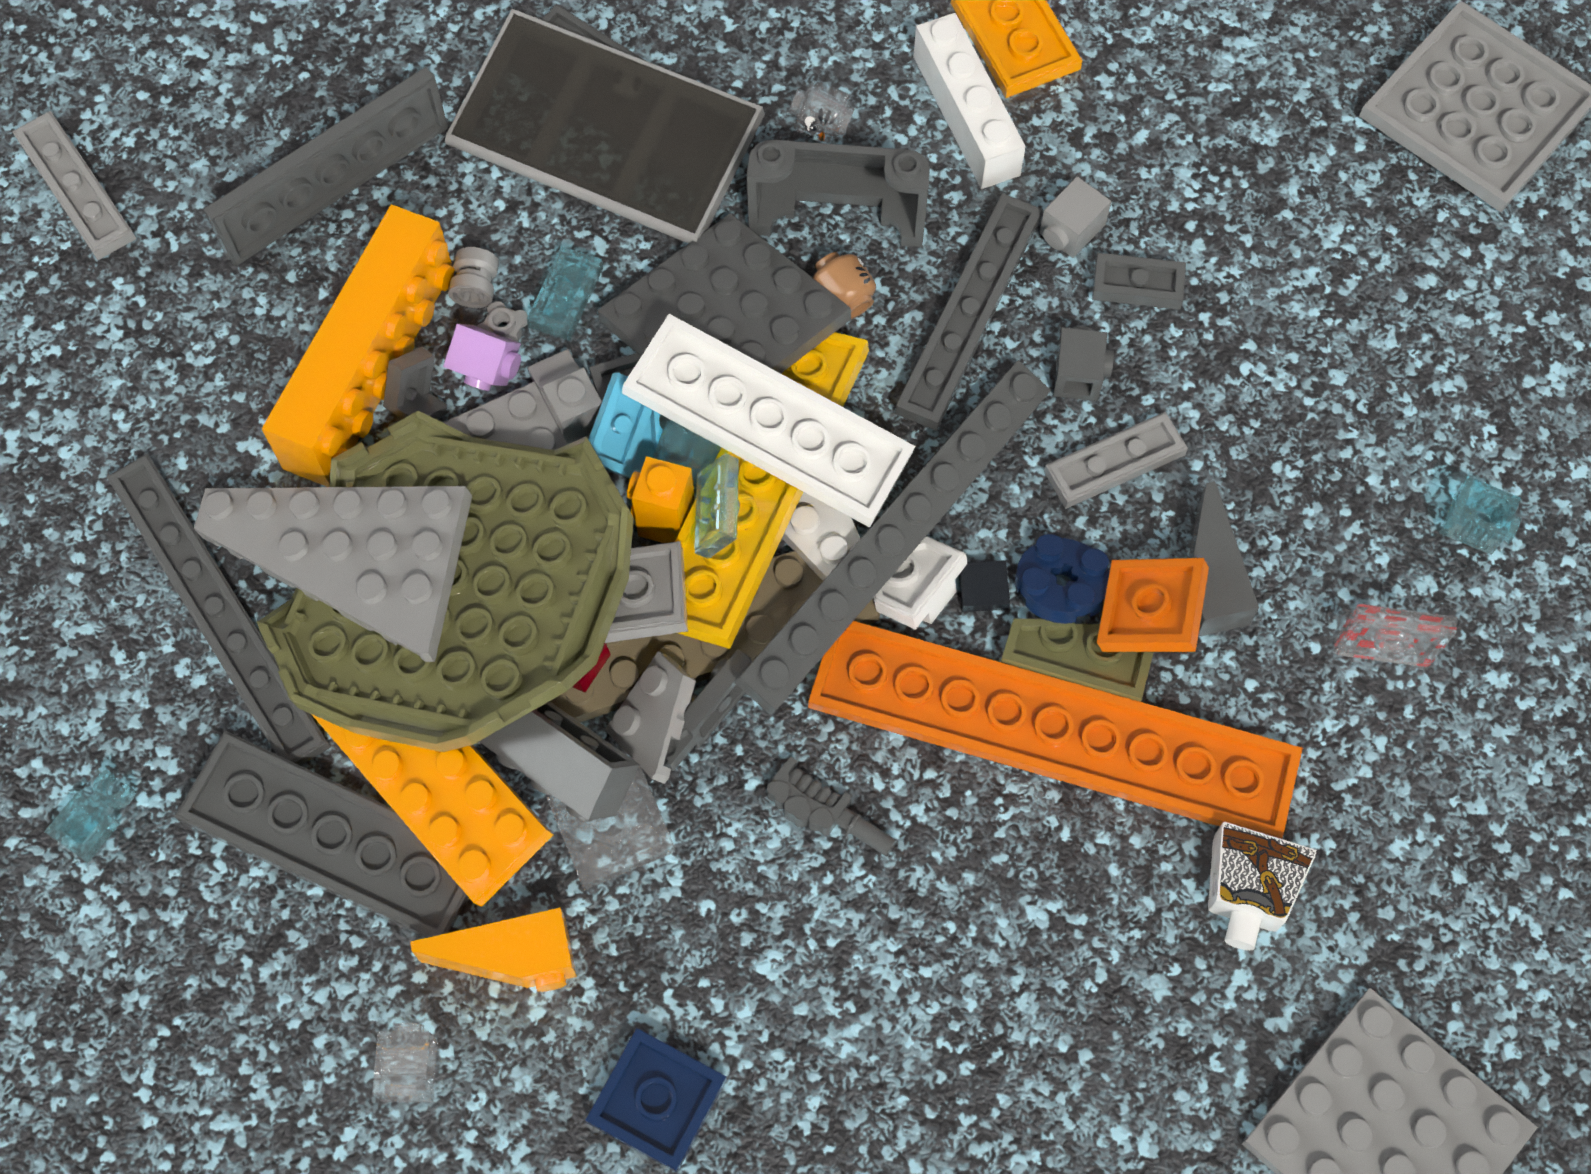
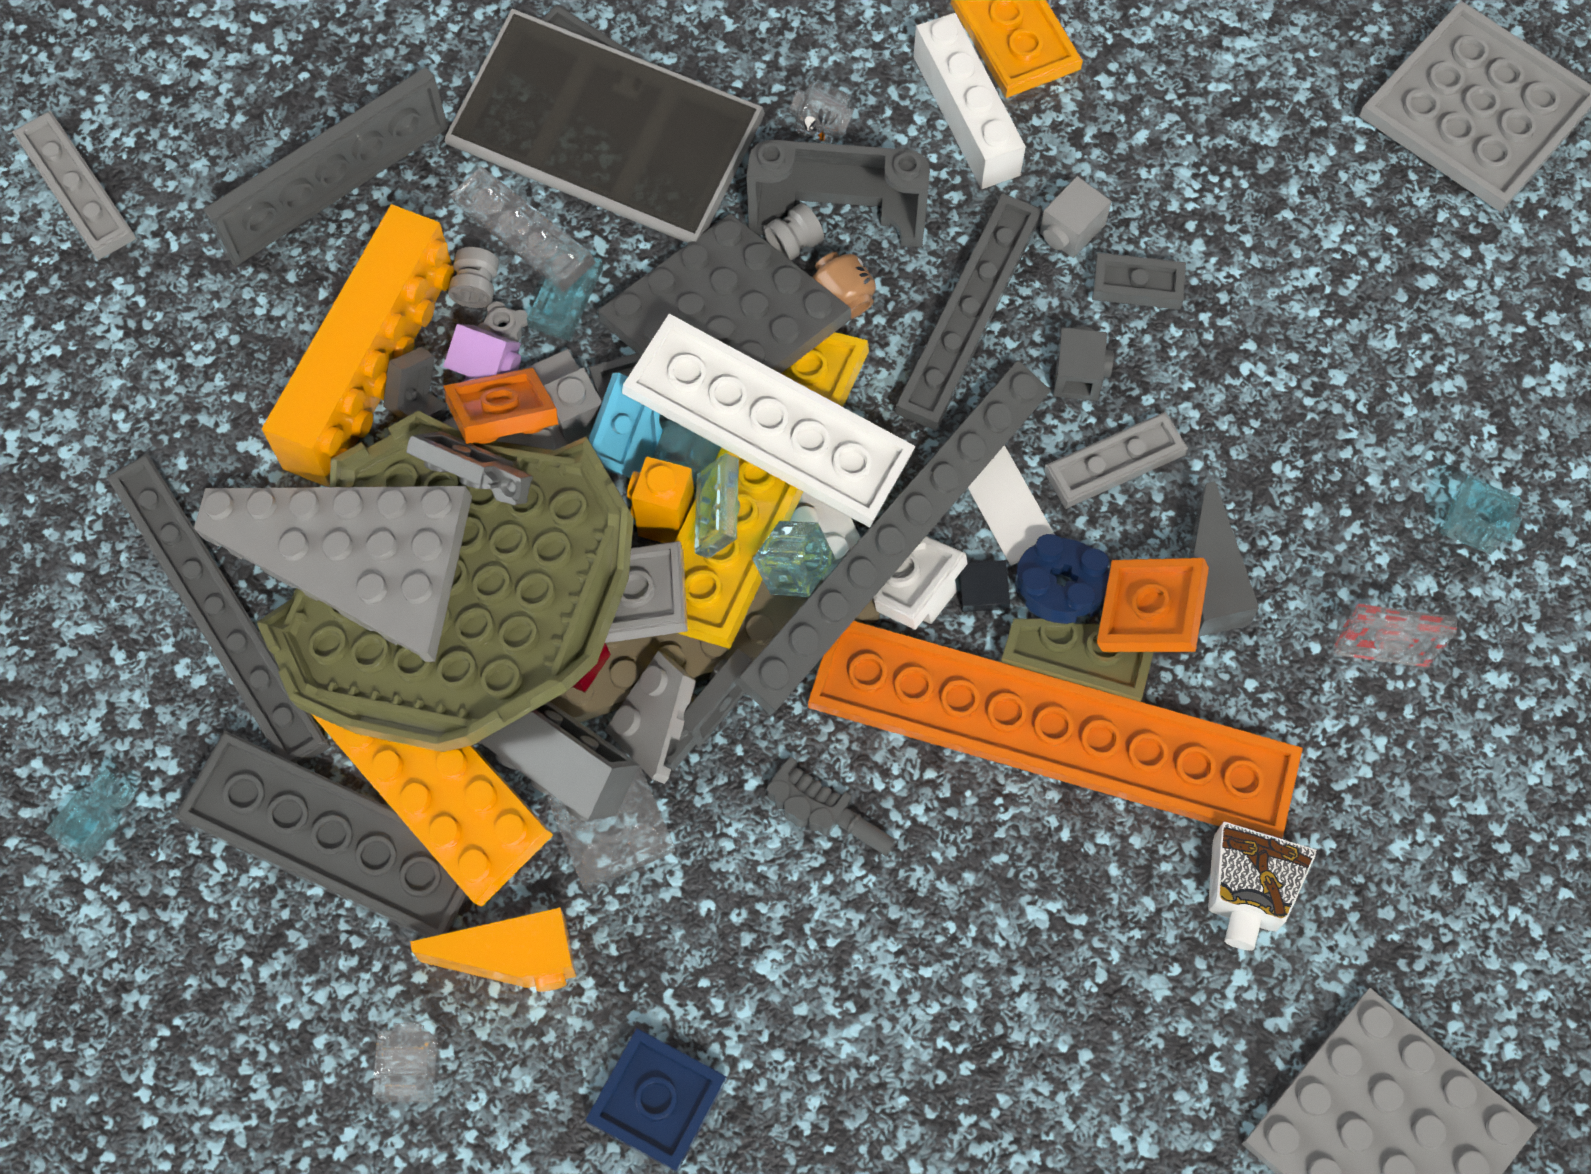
(473, 464): none -> dark grey hinge
(500, 406): none -> orange plate
(523, 229): none -> clear plate
(794, 558): none -> clear light blue brick
(796, 231): none -> light grey wheel
(1009, 506): none -> white sticker

